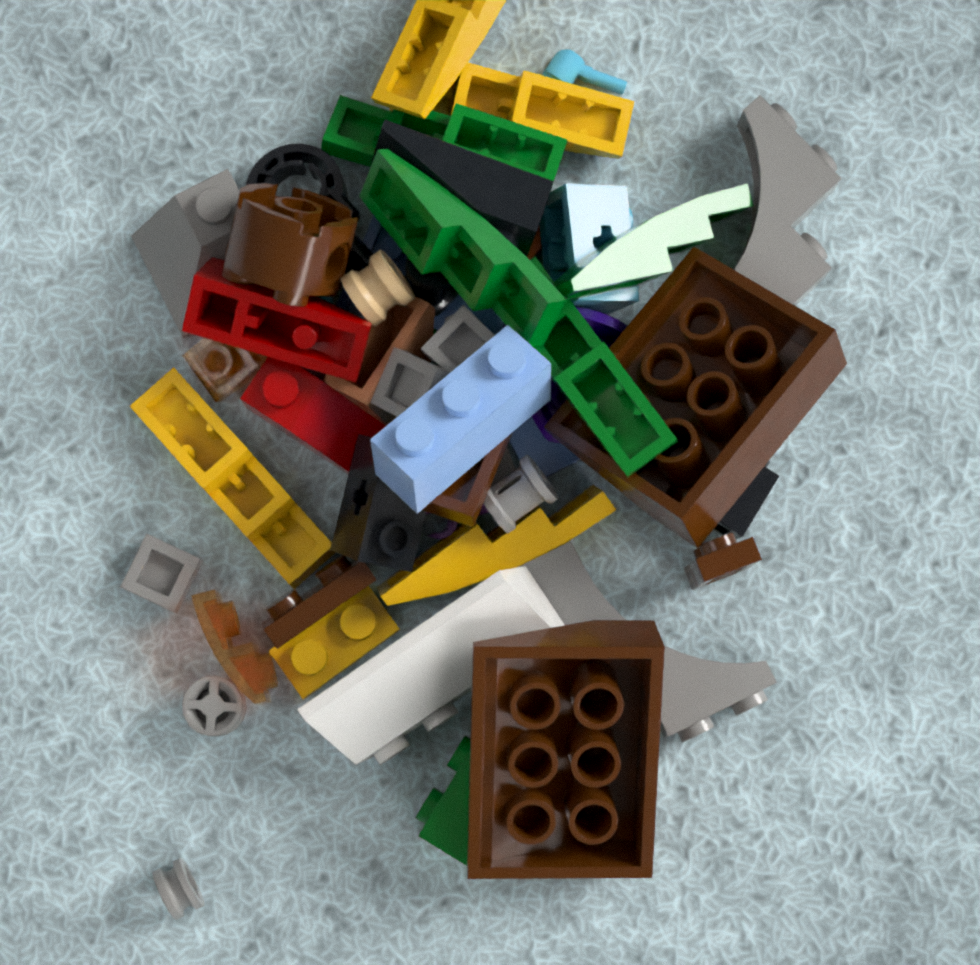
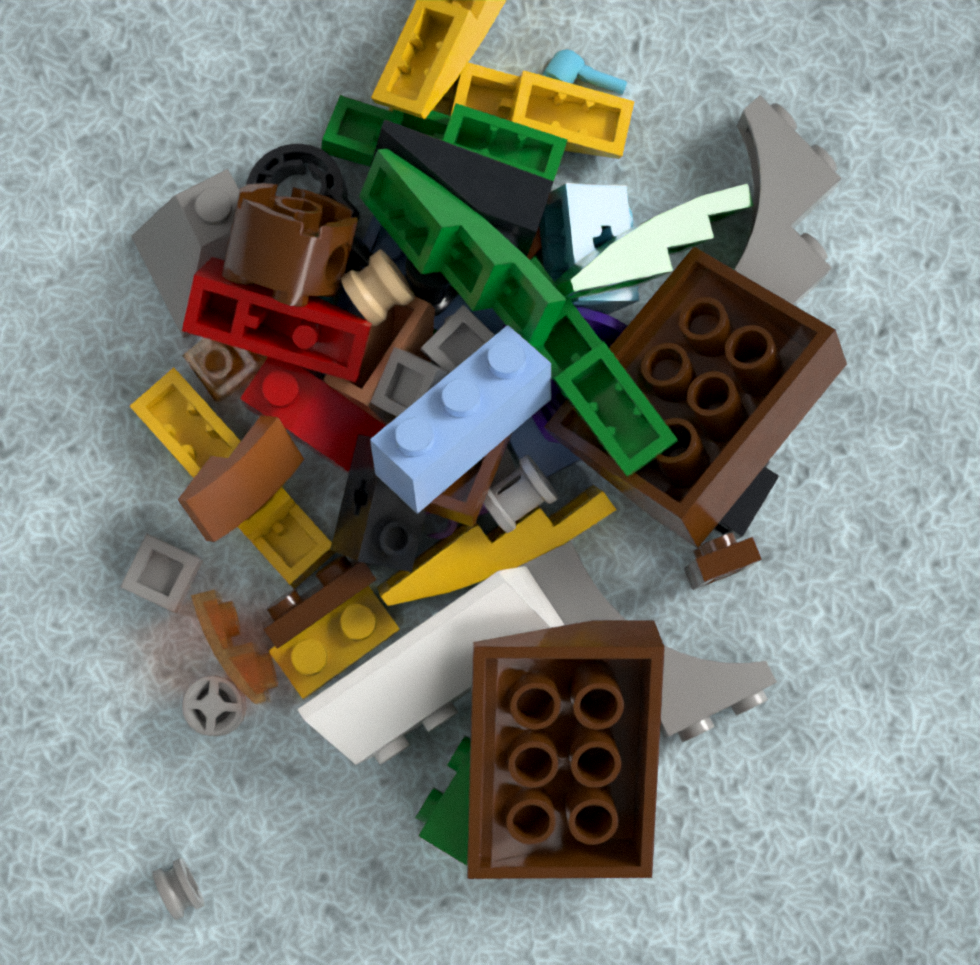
(237, 486): none -> dark orange slope

